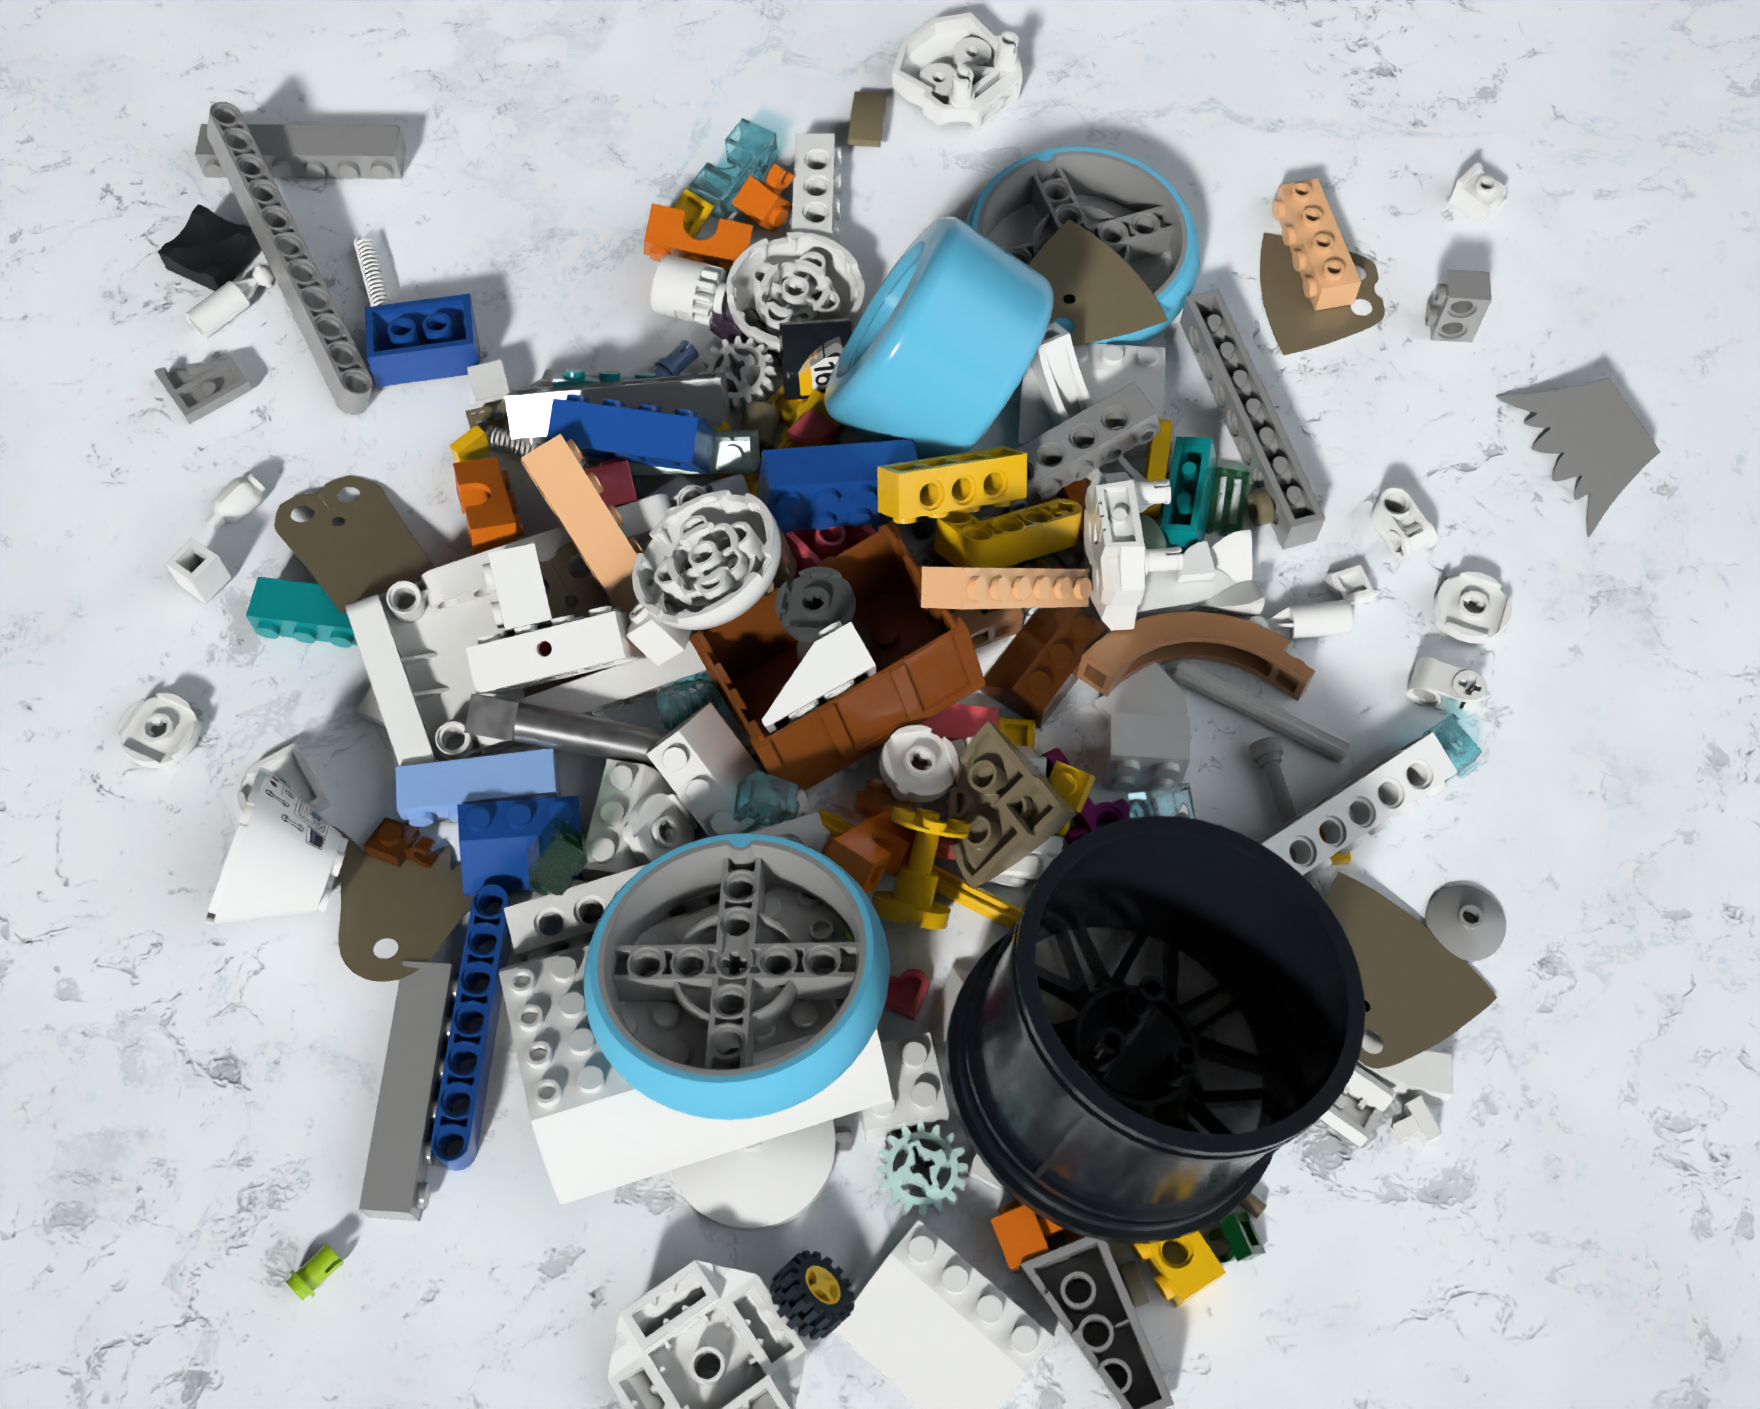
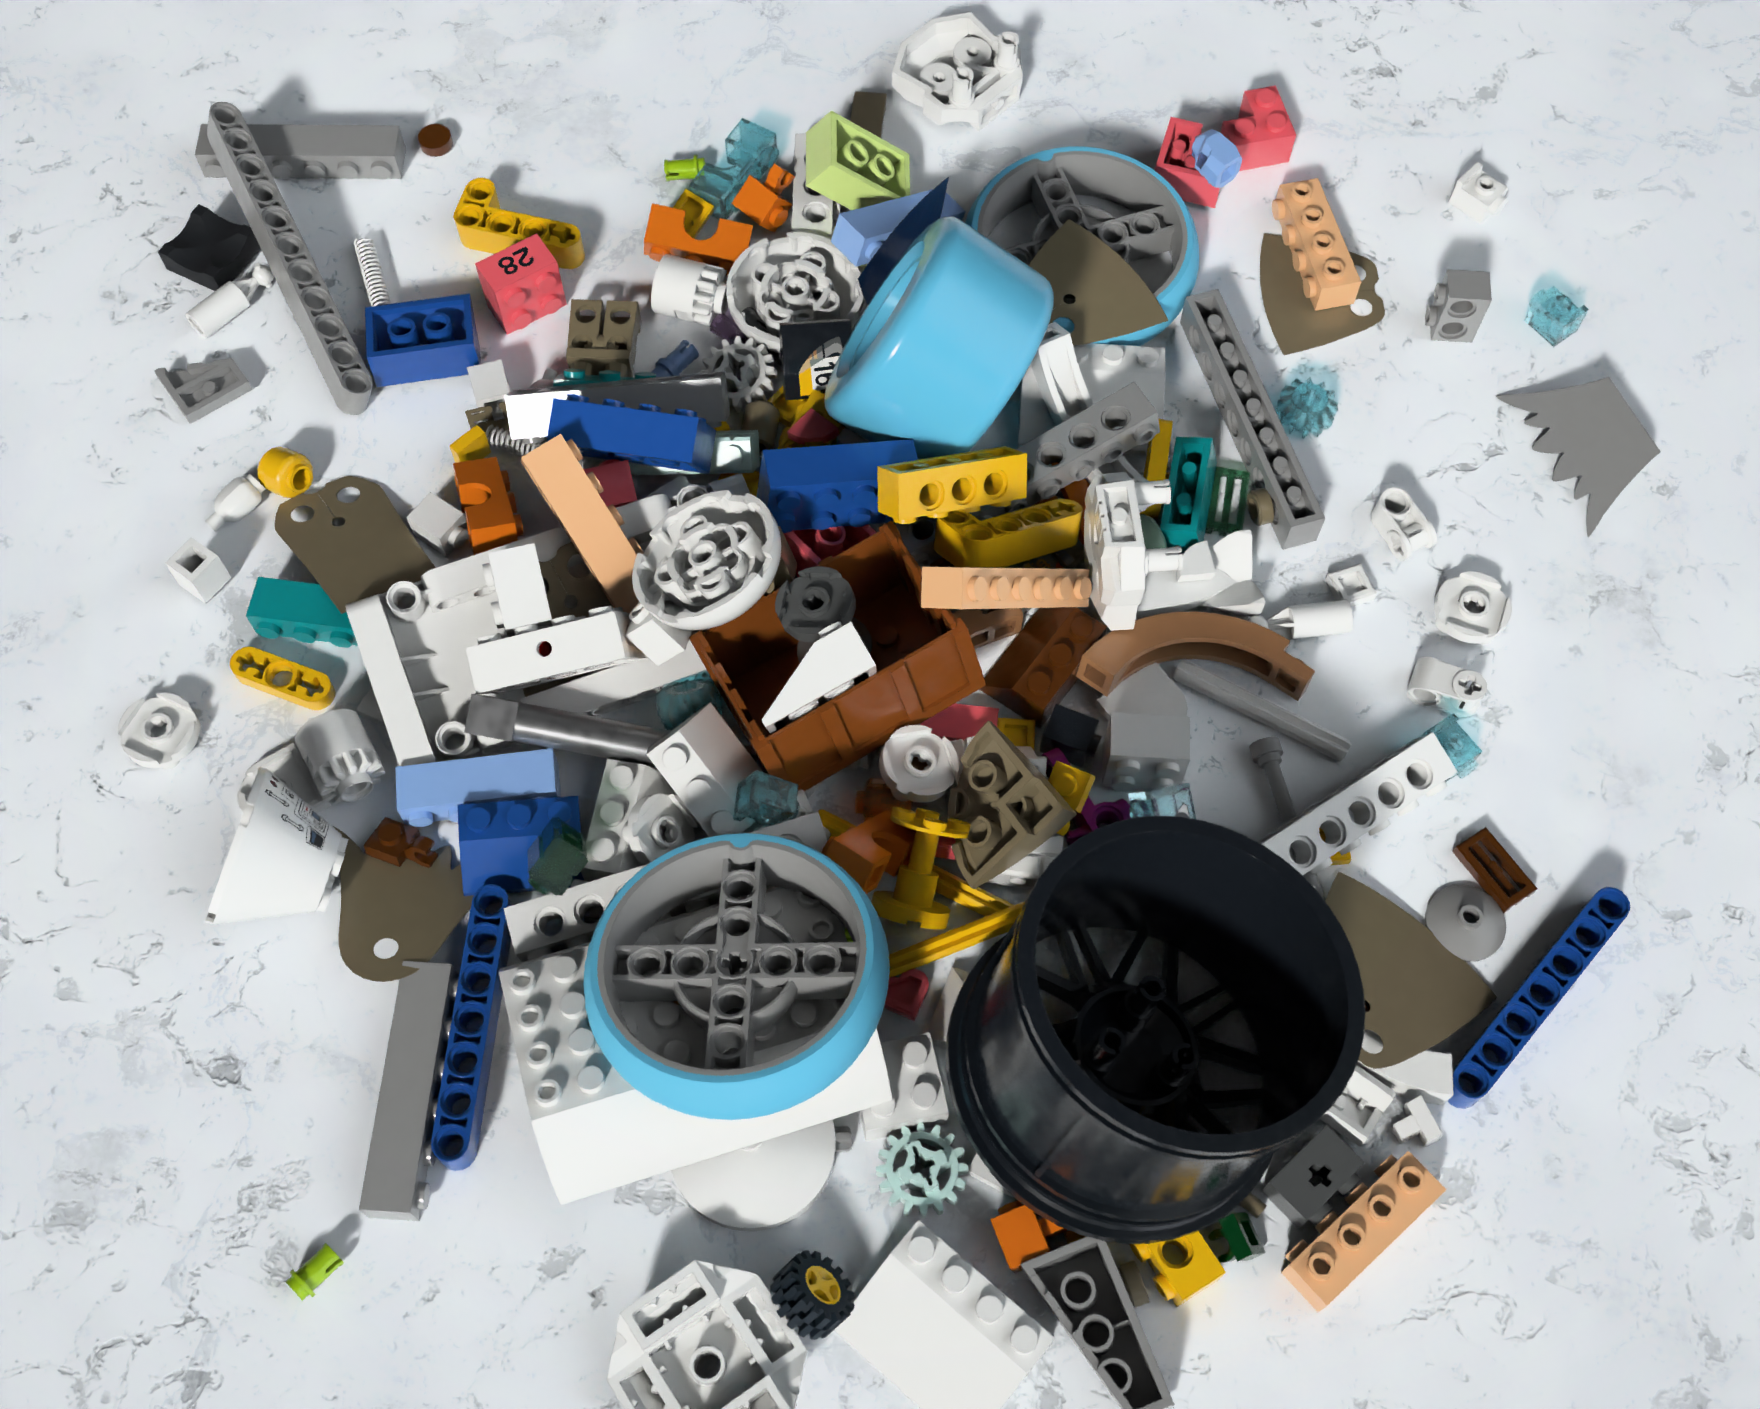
(273, 665): none -> yellow beam
(285, 472): none -> yellow head
(339, 755): none -> white gear
(435, 140): none -> reddish brown tile
(438, 524): none -> white brick
(491, 229): none -> yellow beam
(521, 284): none -> coral brick
(603, 339): none -> dark tan hips
(683, 168): none -> lime pin
(854, 164): none -> yellowish green brick
(865, 229): none -> light blue brick
(900, 239): none -> dark blue piece
(954, 940): none -> yellow axle
(1072, 734): none -> black brick
(1177, 164): none -> coral brick
(1216, 158): none -> light blue rock
(1262, 129): none -> coral brick
(1291, 1186): none -> dark grey brick
(1306, 407): none -> clear light blue gear
(1362, 1231): none -> light nougat brick
(1511, 896): none -> reddish brown tile
(1550, 984): none -> blue beam
(1554, 315): none -> clear light blue brick

